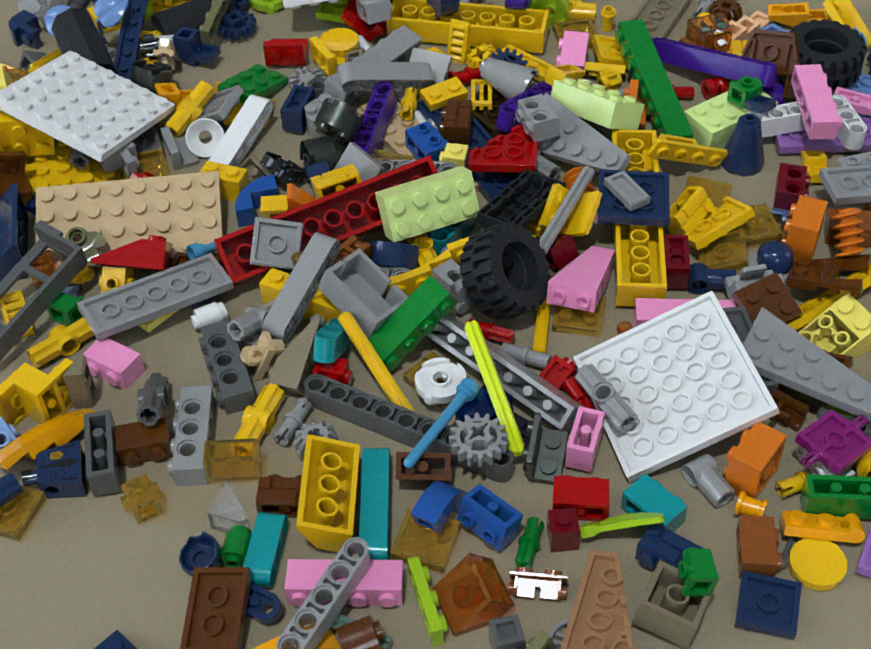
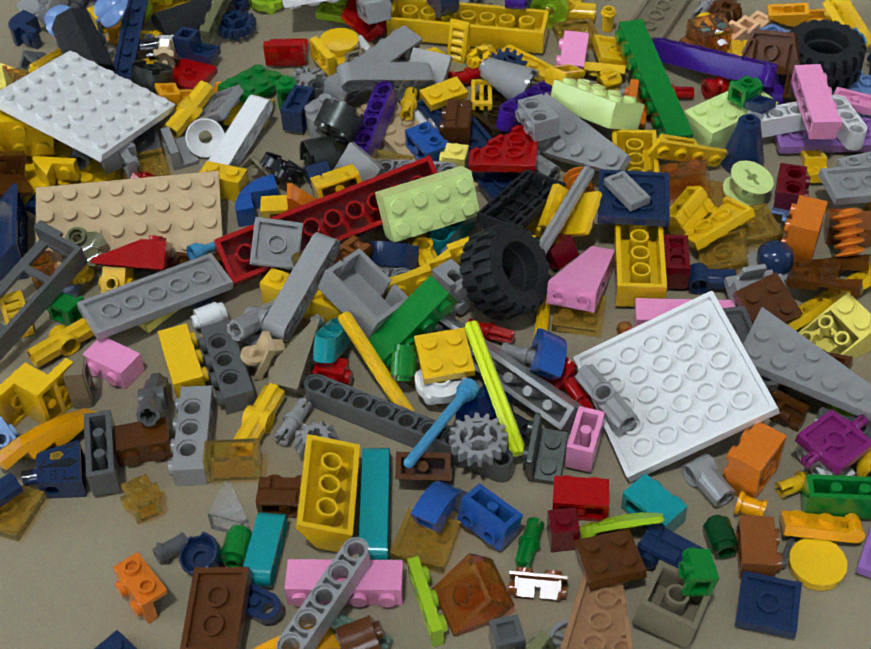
(55, 168): none -> yellow slope
(113, 32): none -> light orange bush
(140, 585): none -> orange bracket
(170, 548): none -> dark grey pin
(182, 357): none -> yellow brick
(189, 73): none -> red plate
(283, 88): none -> green brick
(403, 362): none -> green brick
(444, 355): none -> yellow plate
(549, 356): none -> blue brick
(610, 559): none -> reddish brown plate
(686, 174): none -> clear orange brick
(720, 536): none -> dark green brick
(756, 186): none -> yellowish green piece

